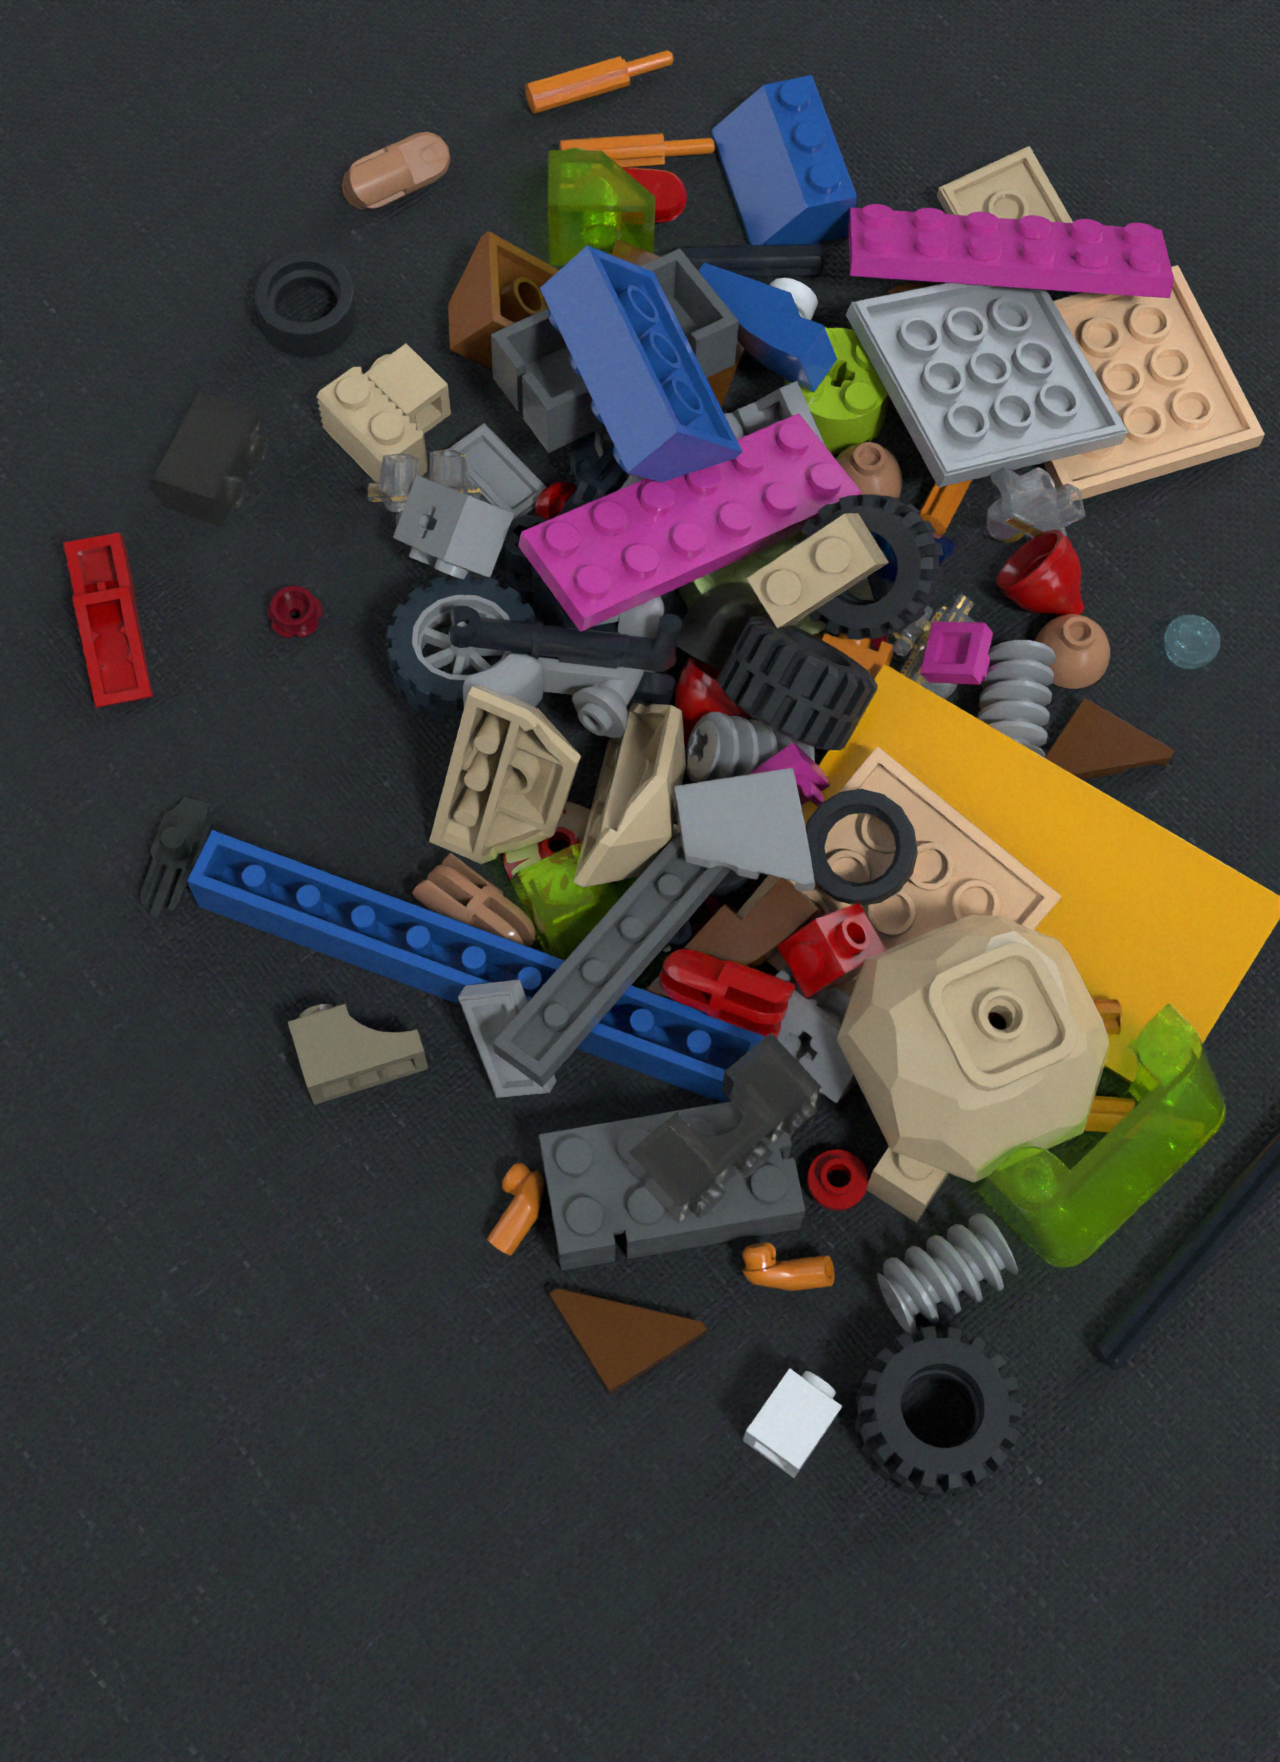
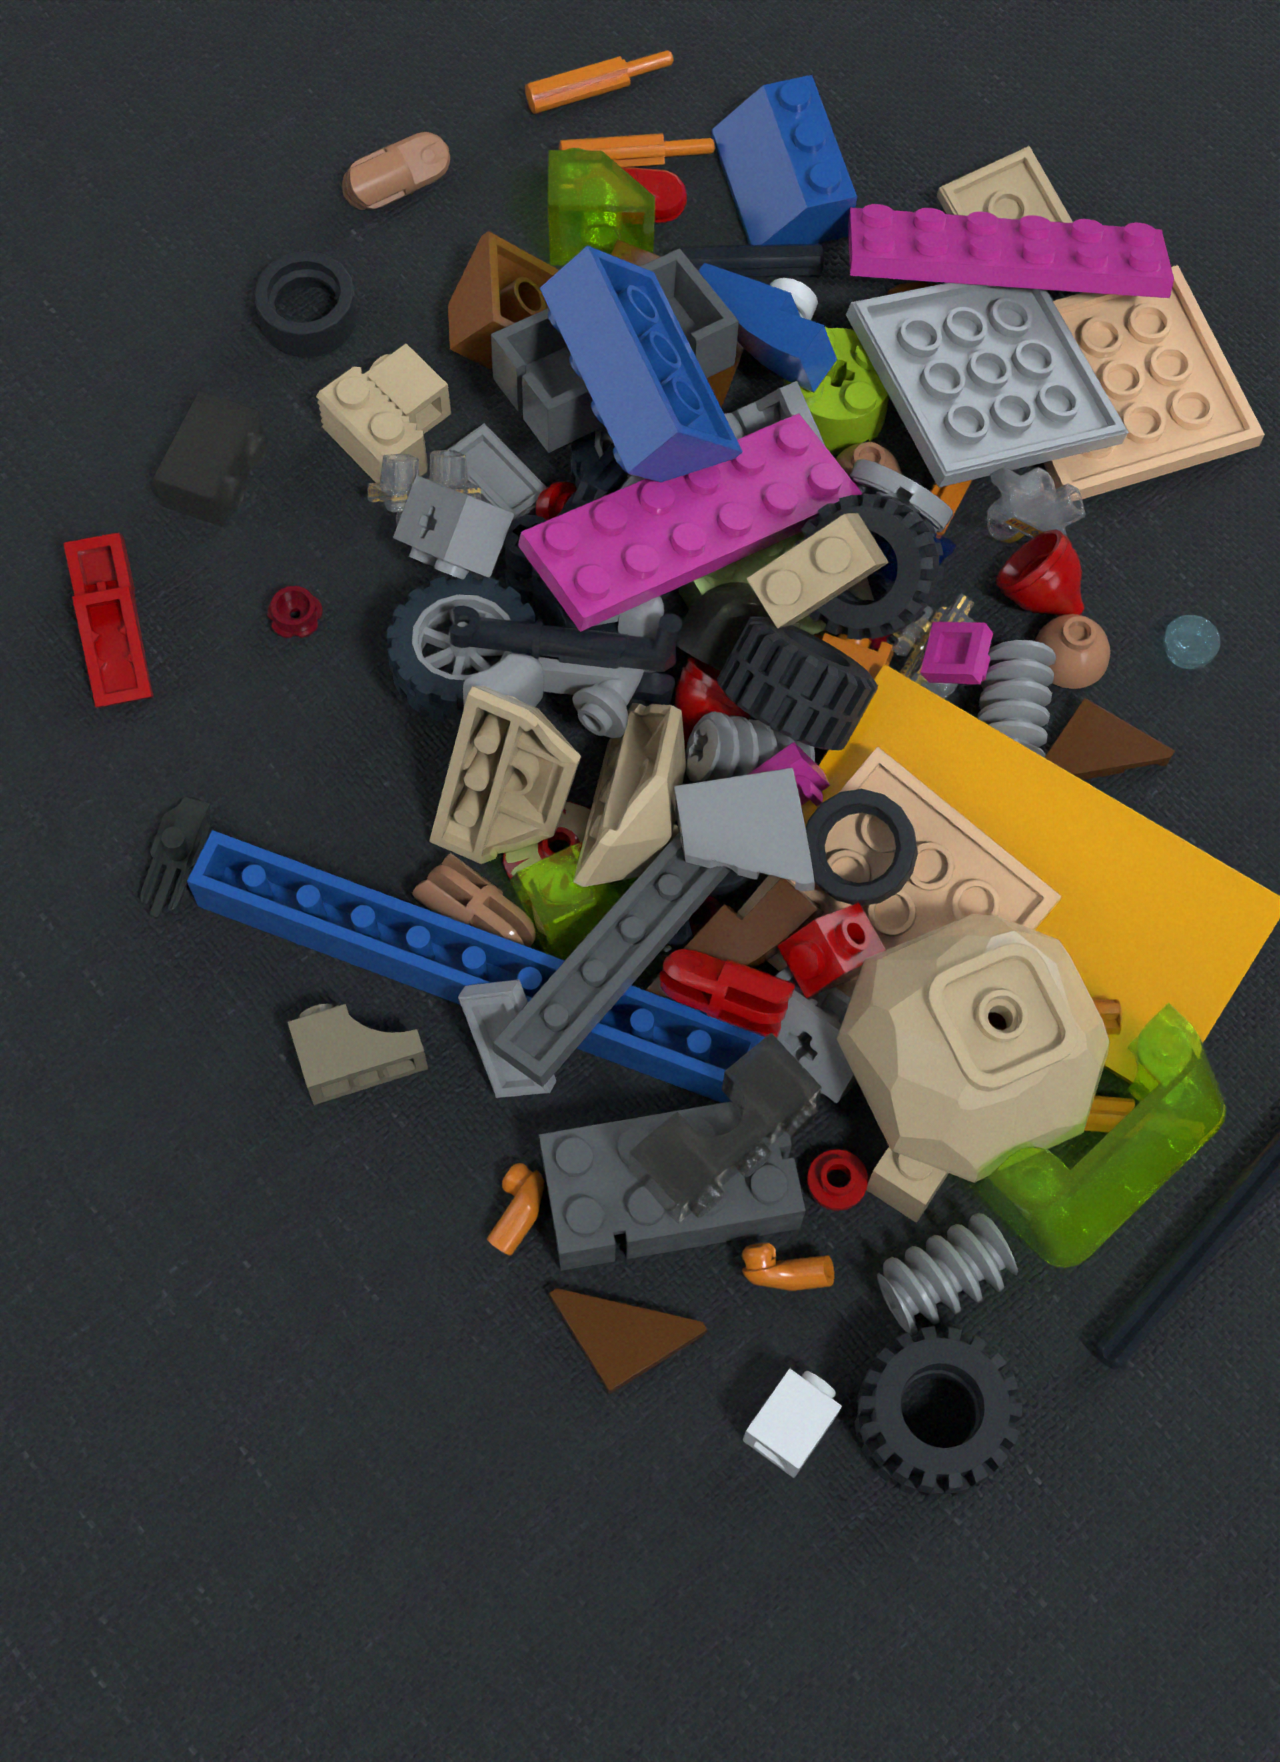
(880, 480): none -> light grey tile

